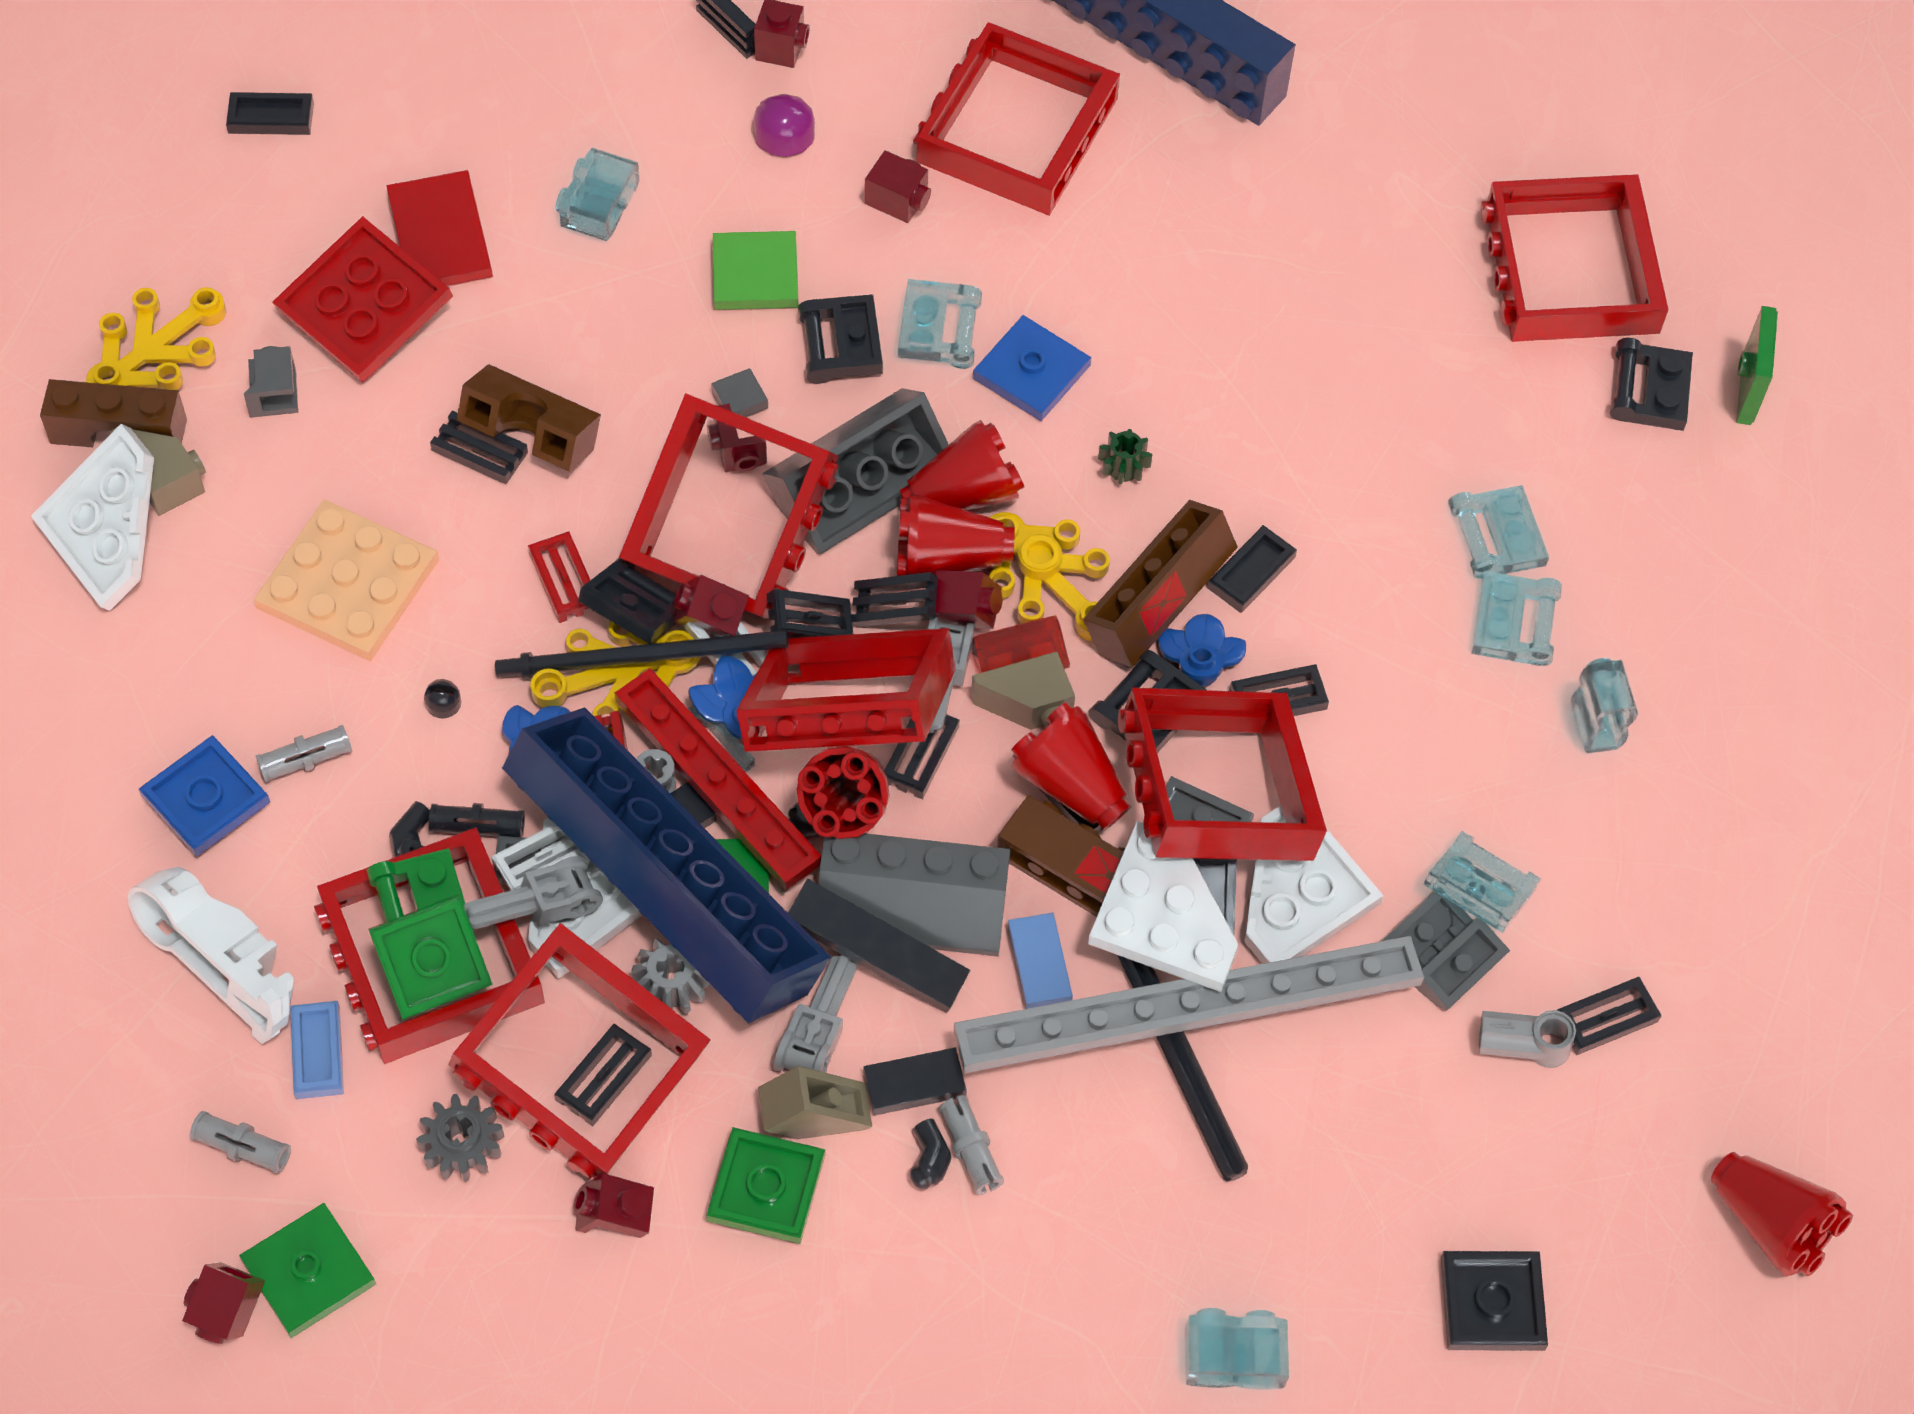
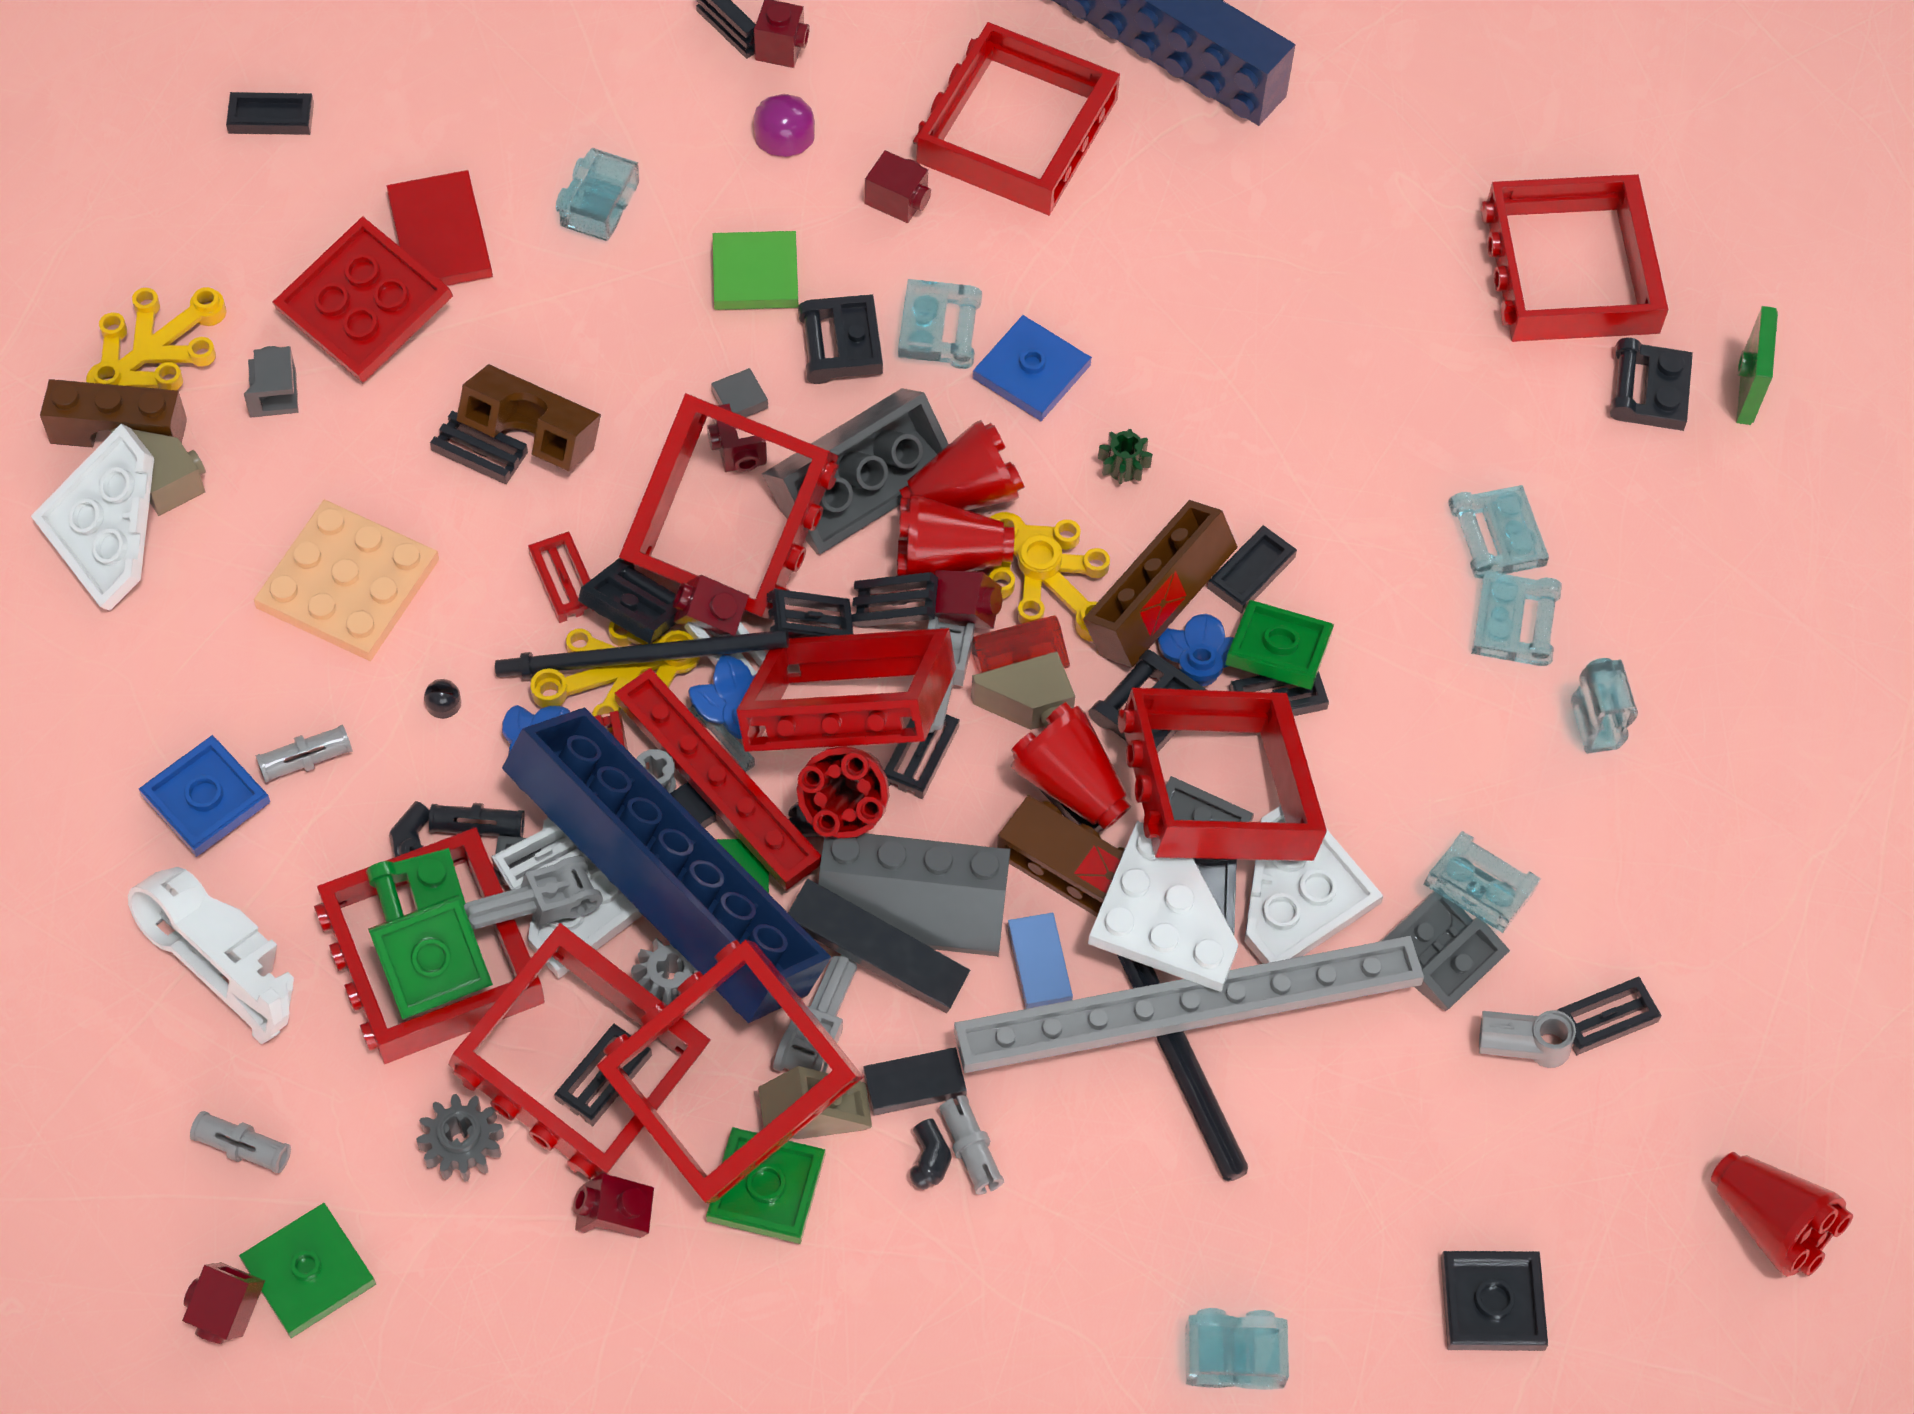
(317, 1050): medium blue tile -> none
(782, 1128): none -> red window
(1280, 644): none -> green plate

